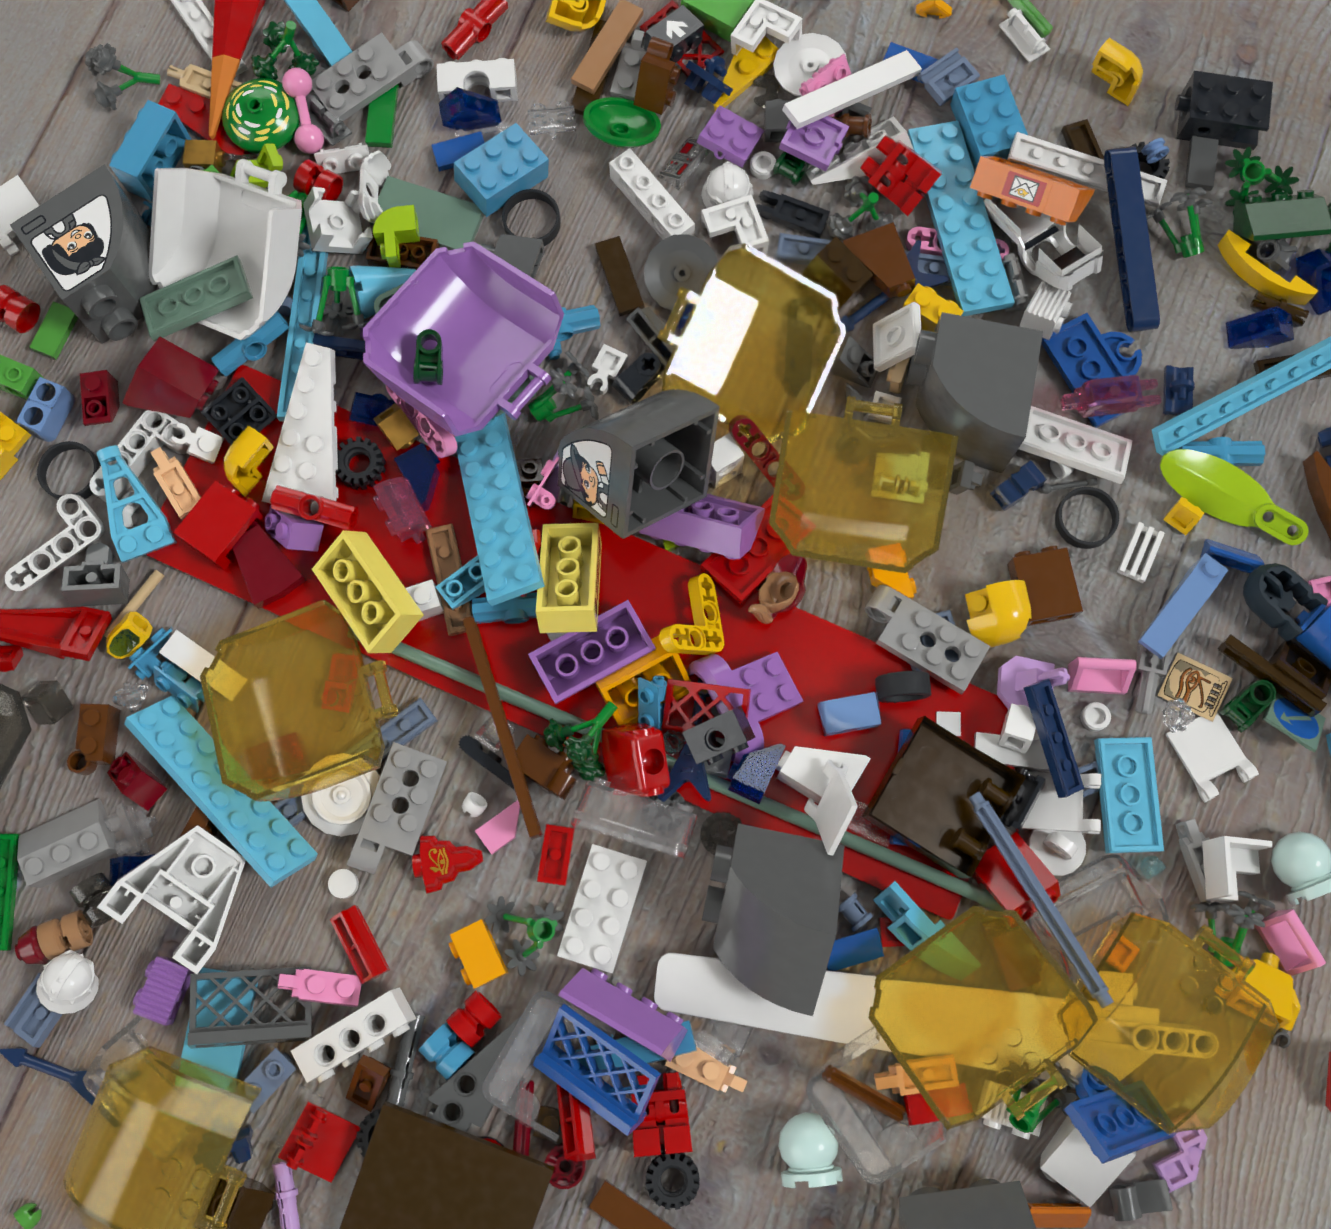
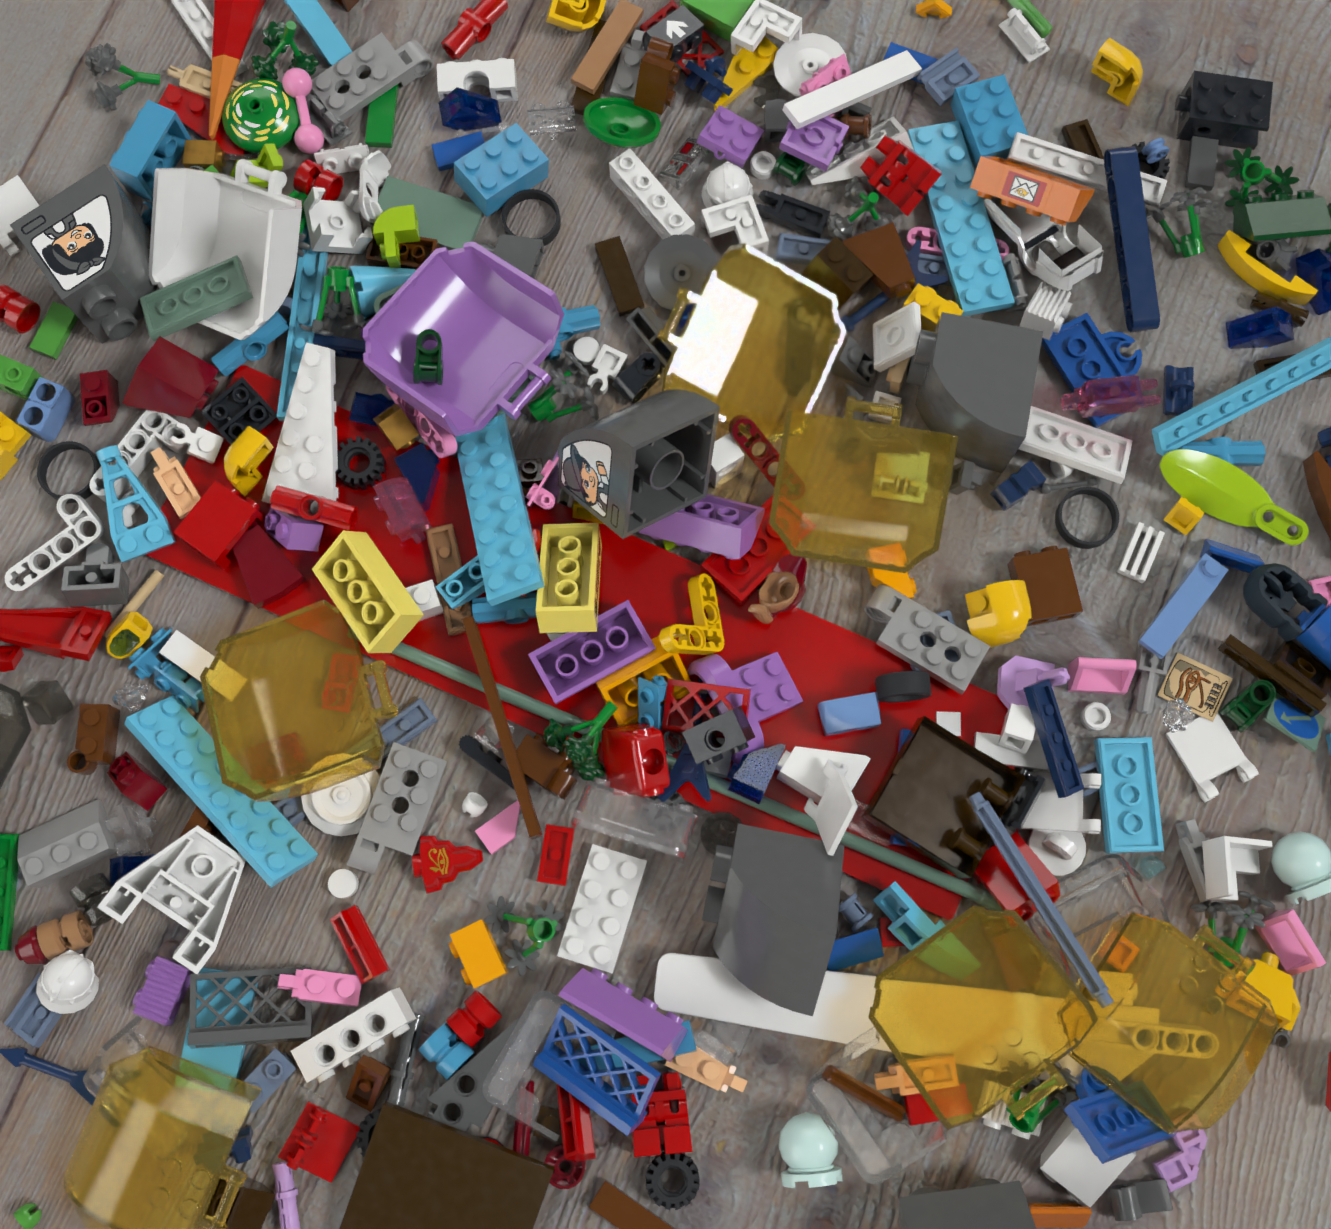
(586, 350): none -> white tile

